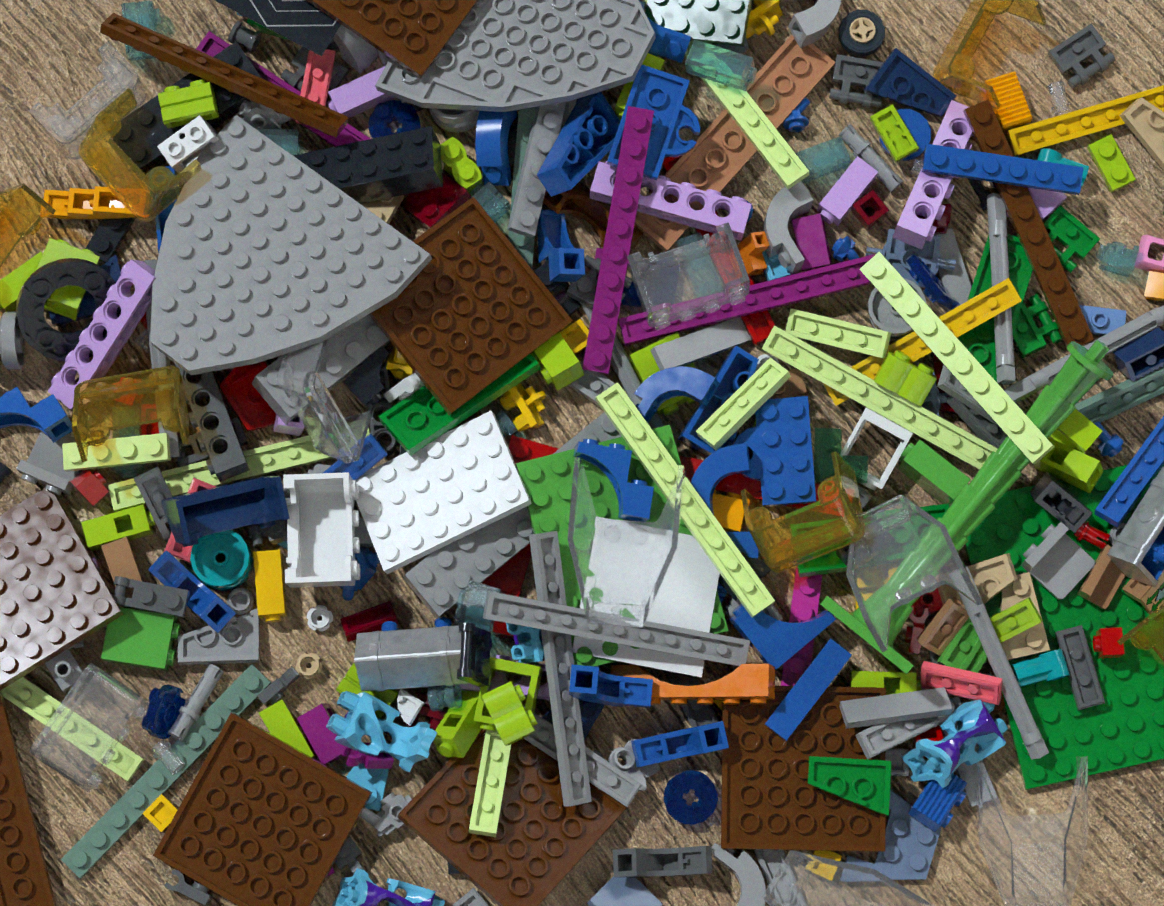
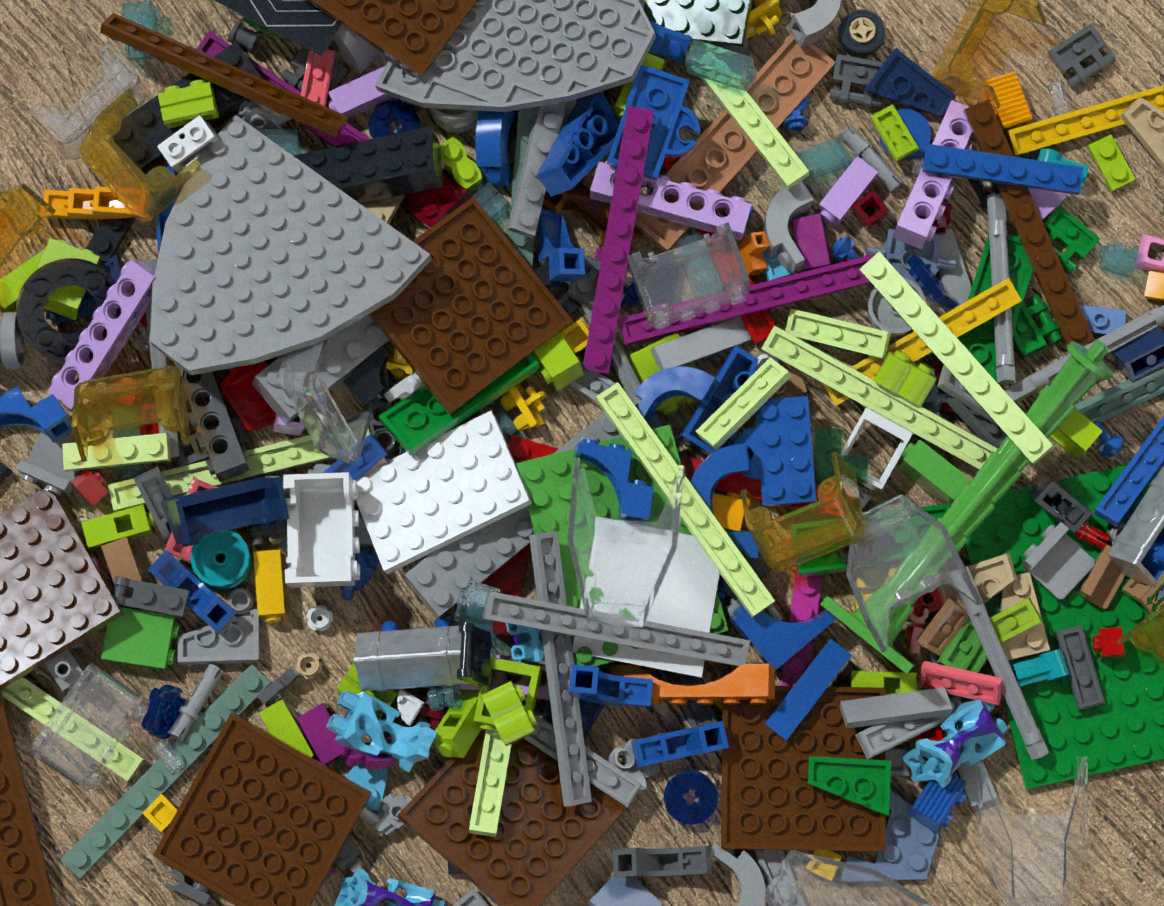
(368, 620): dark red tile -> none
(1071, 466): lime brick -> none

